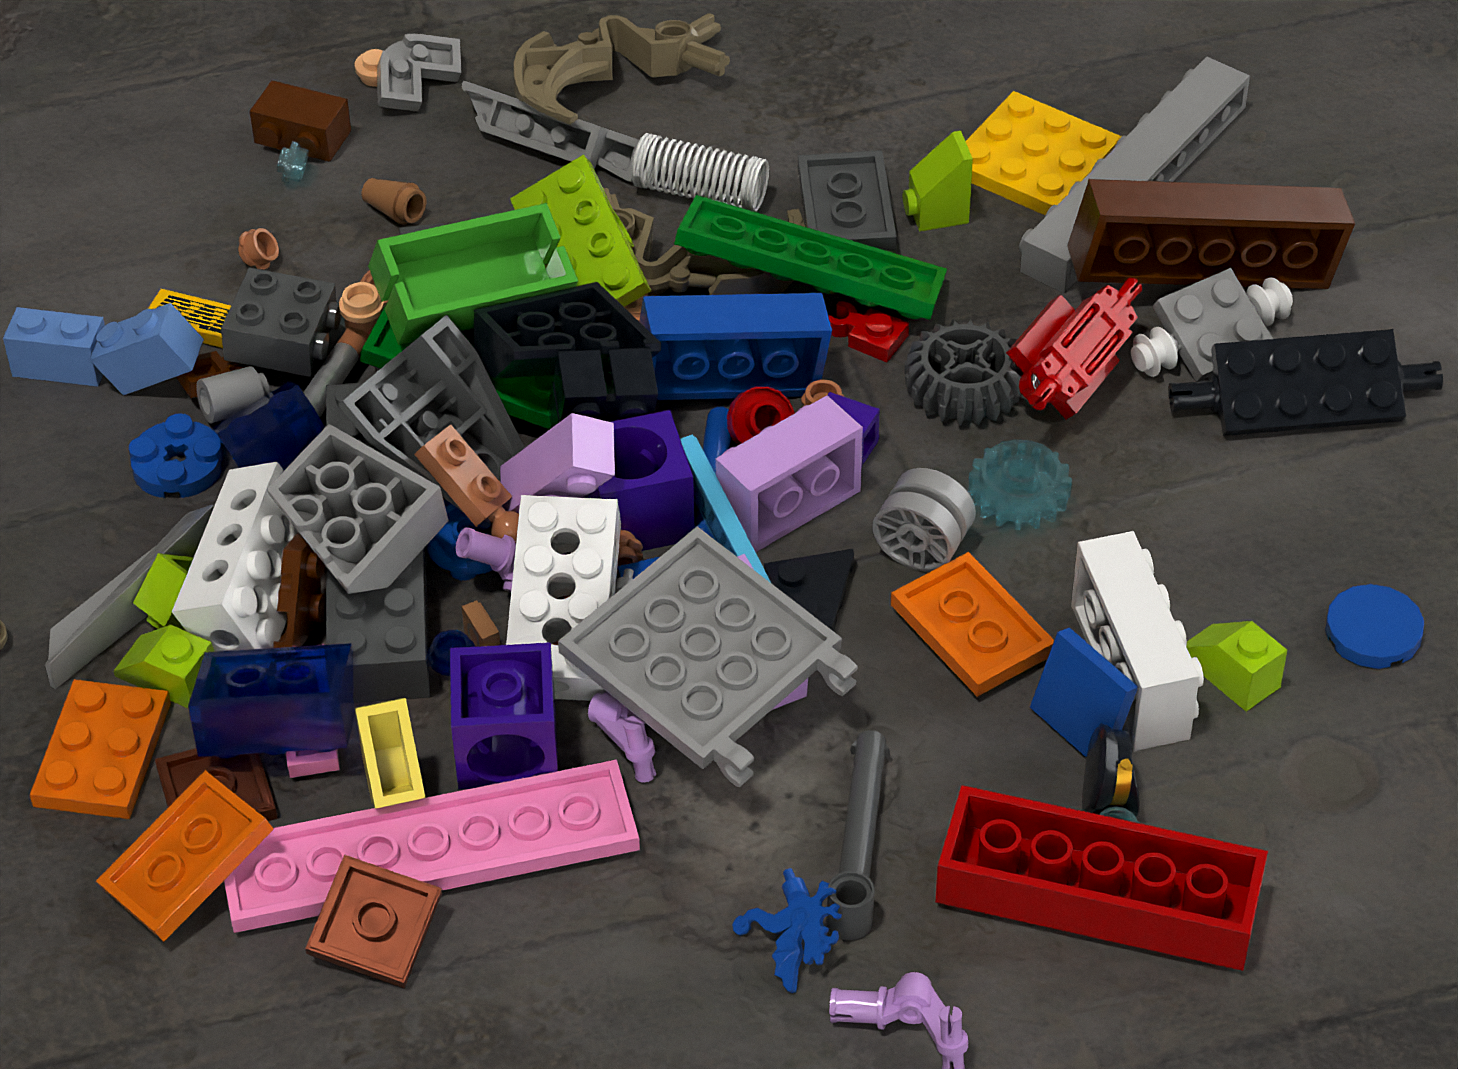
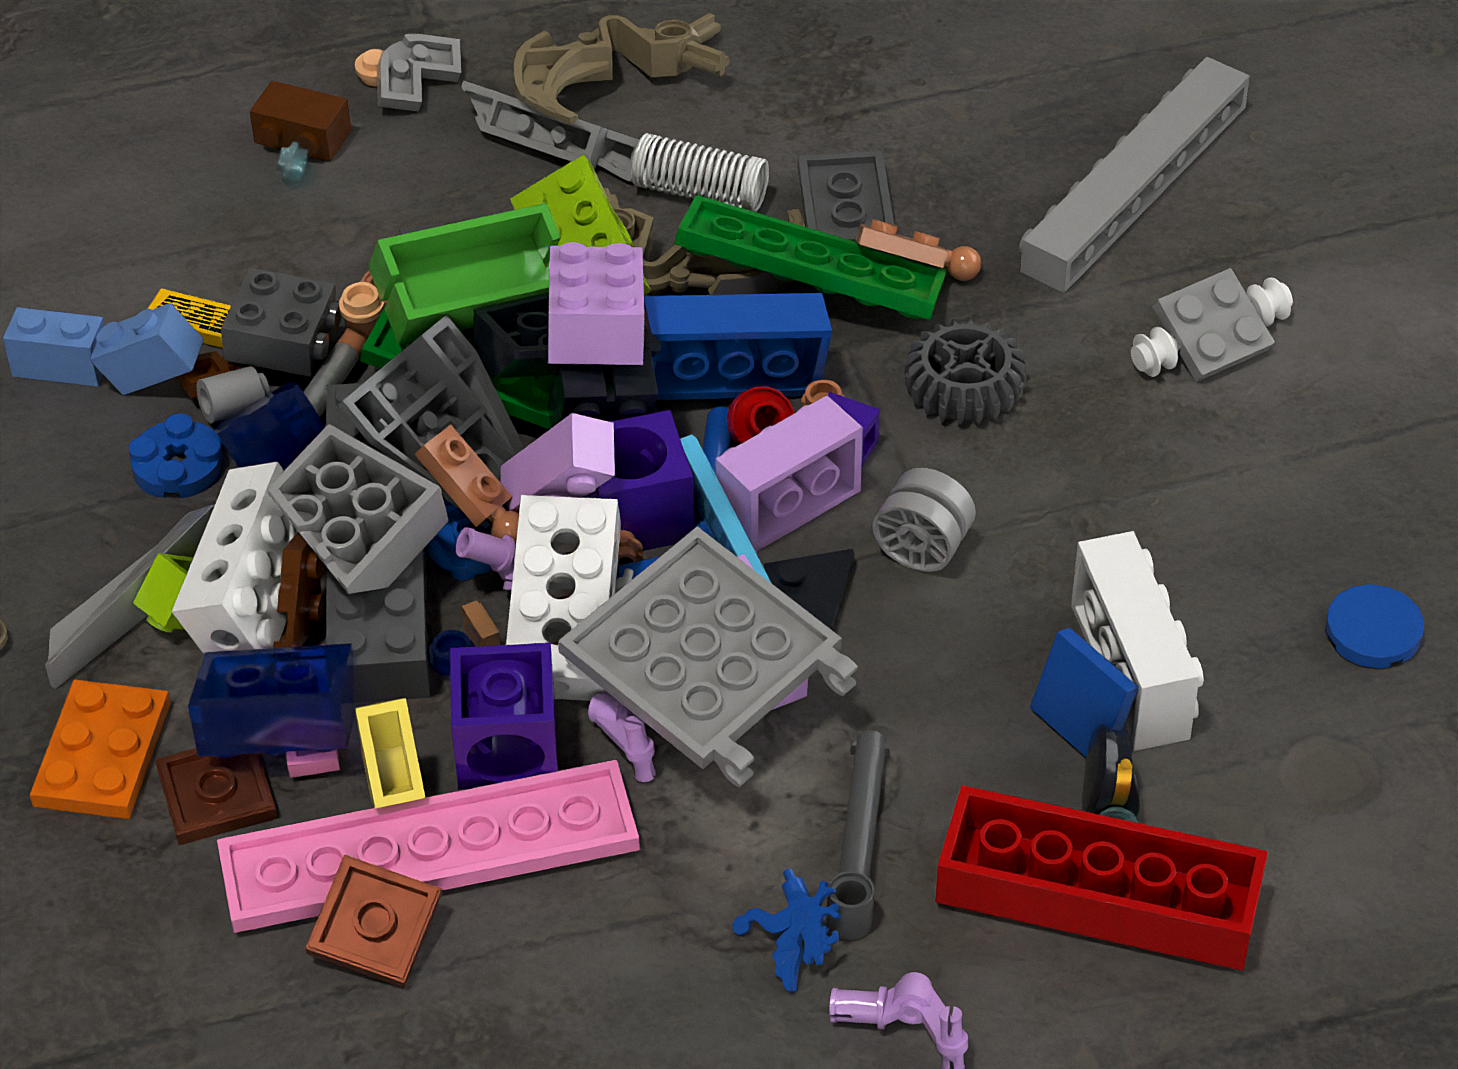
(165, 661): lime slope -> none
(184, 855): orange plate -> none
(258, 248): nougat plate -> none
(396, 199): medium nougat cone -> none
(596, 305): none -> lavender brick
(870, 333): red plate -> none
(941, 186): lime slope -> none
(962, 262): none -> nougat plate
(972, 623): orange plate -> none
(1020, 483): clear light blue gear -> none
(1035, 152): yellow plate -> none
(1073, 350): red piece -> none
(1200, 229): reddish brown brick -> none
(1240, 660): lime slope -> none
(1306, 383): black plate -> none

